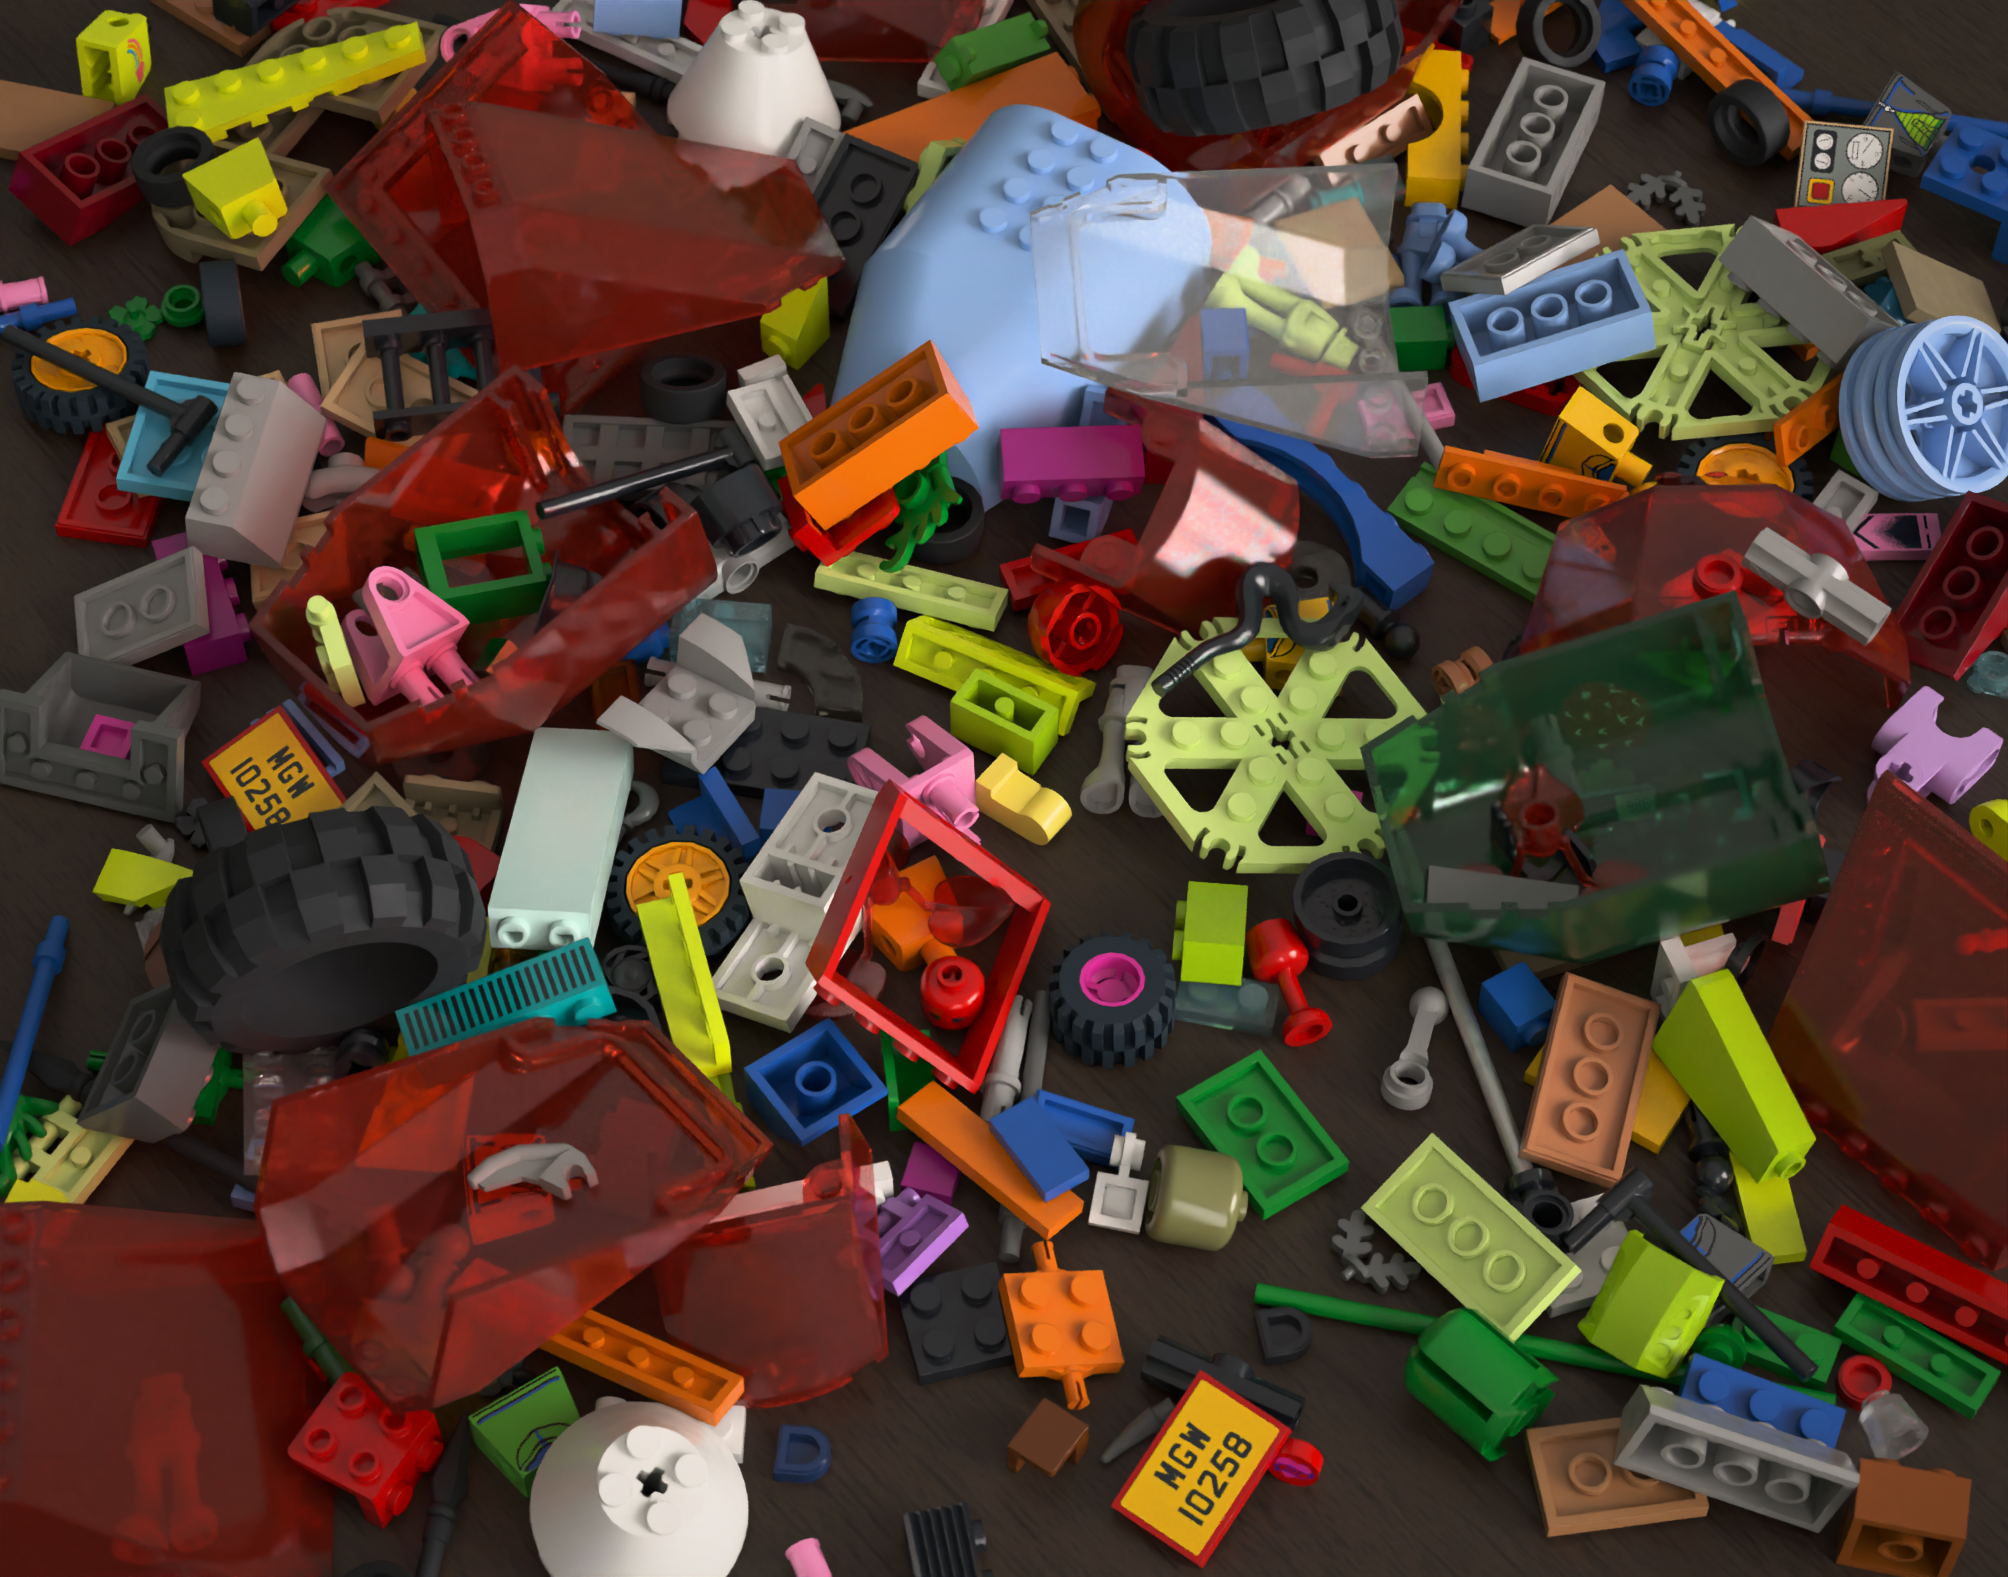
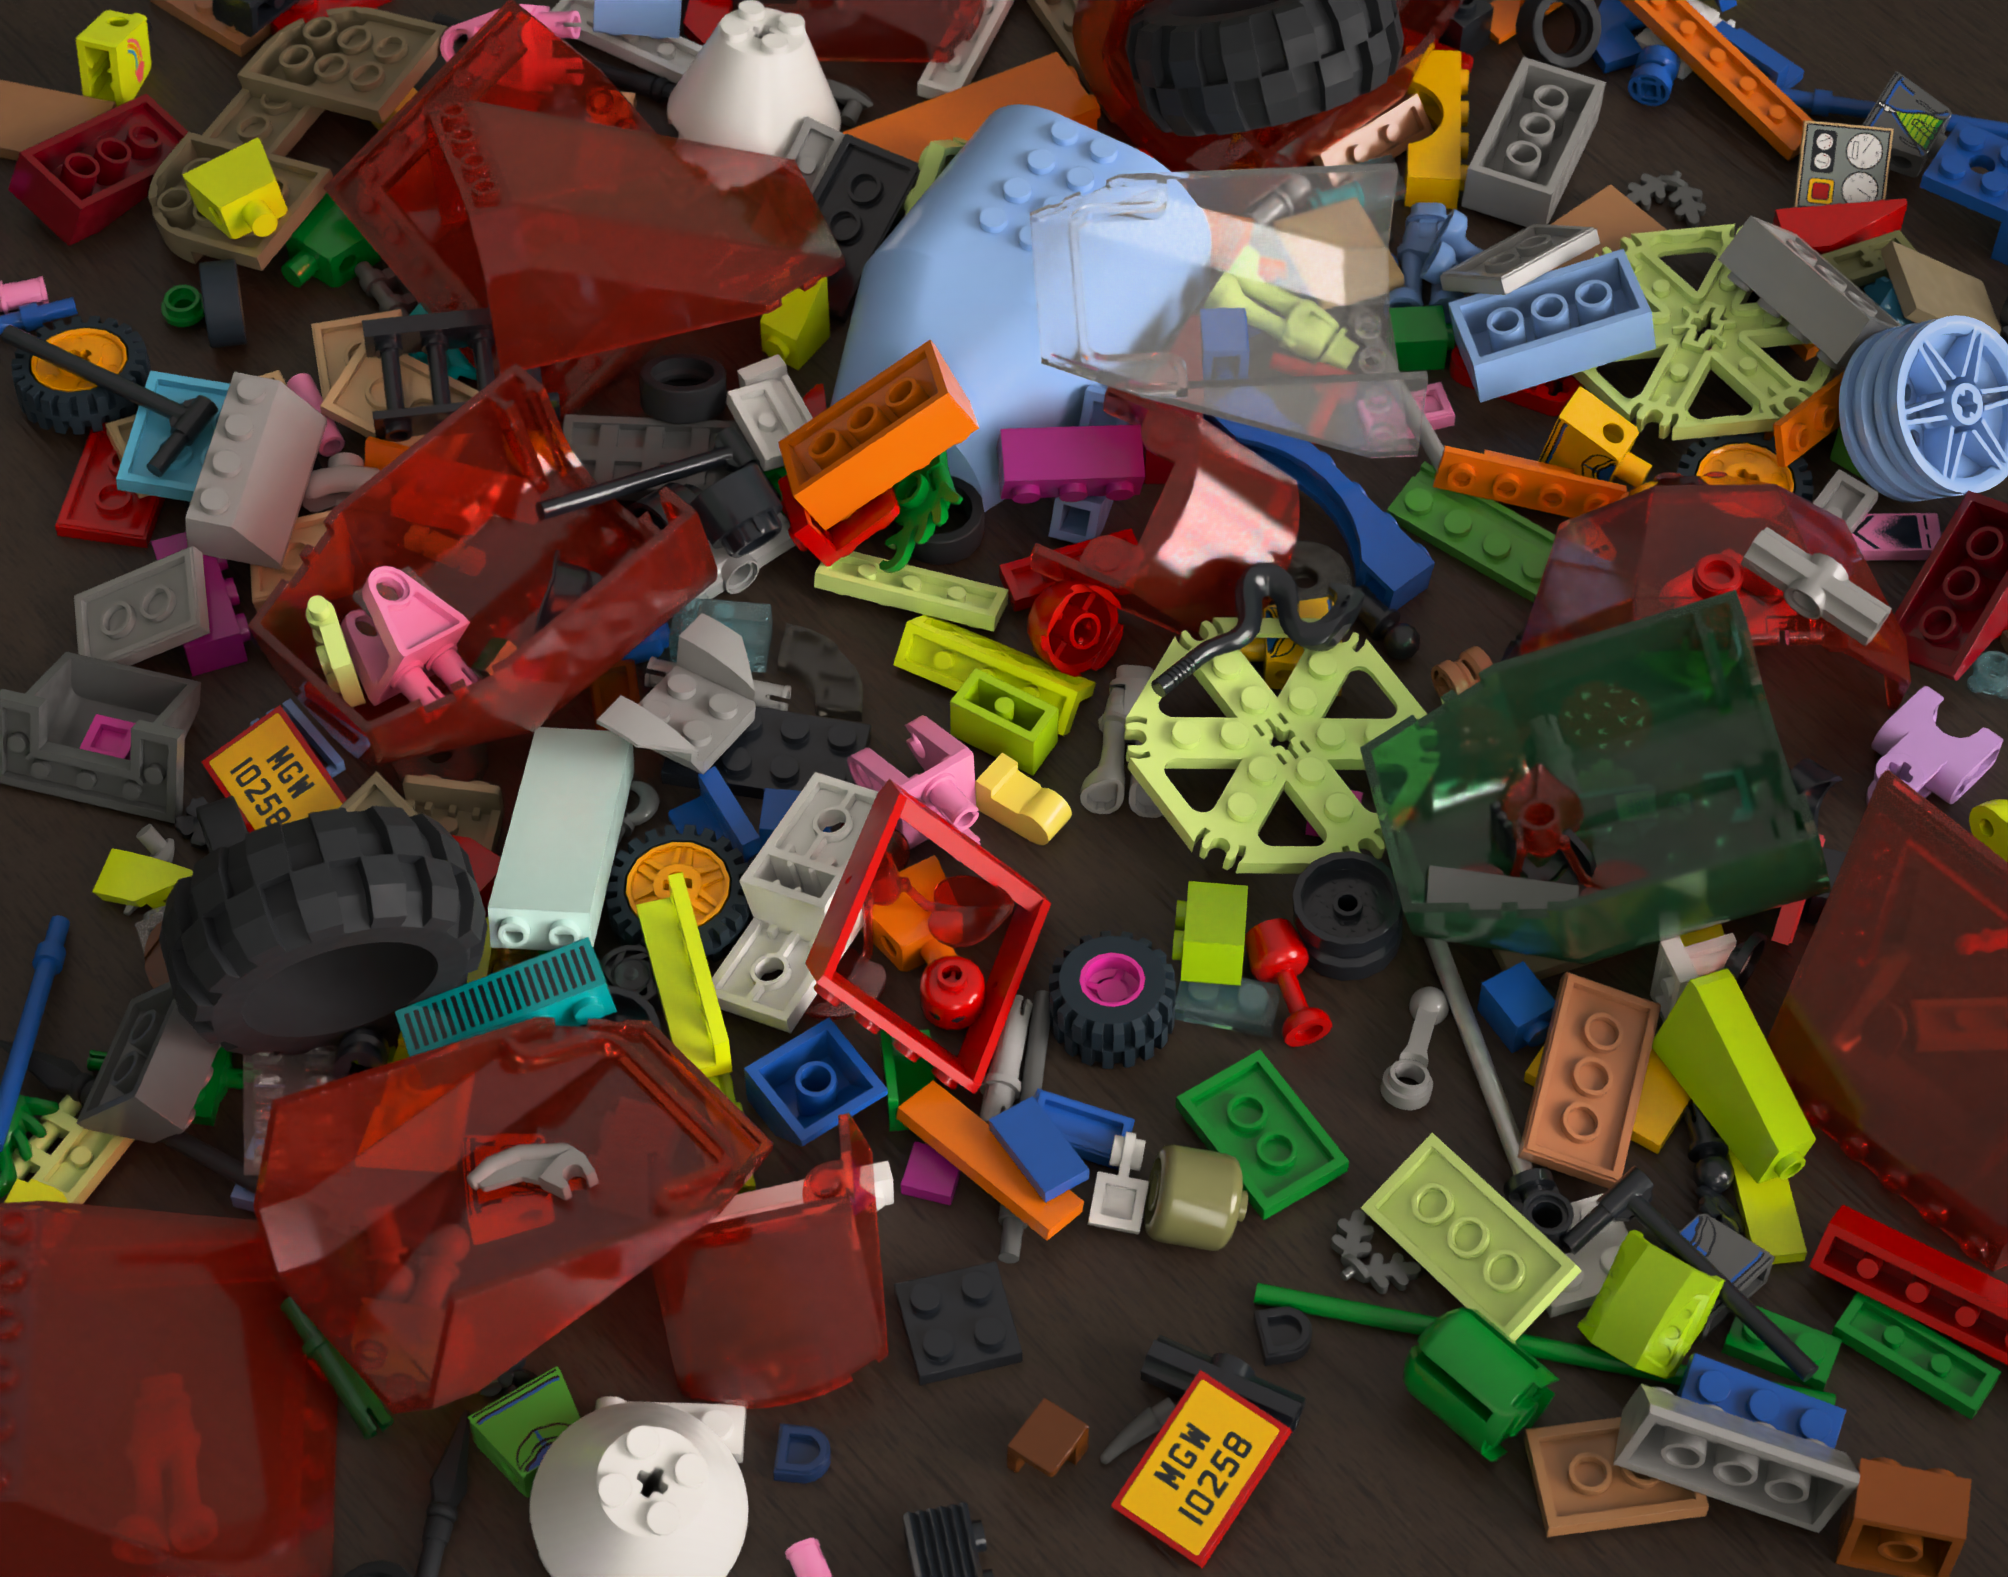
(138, 316): green plant -> none
(162, 150): black tyre -> none
(293, 80): neon yellow wing -> none
(368, 1448): red bracket -> none
(481, 535): green window -> none
(648, 1366): orange plate -> none
(875, 637): blue wheel -> none
(914, 1236): medium lavender plate -> none
(992, 50): bright green brick -> none
(1060, 1324): orange plate -> none
(1297, 1463): red tile -> none
(1721, 1344): green plate -> none
(1763, 111): black tyre -> none
(1860, 1378): red tile -> none
(1891, 1425): clear hat -> none

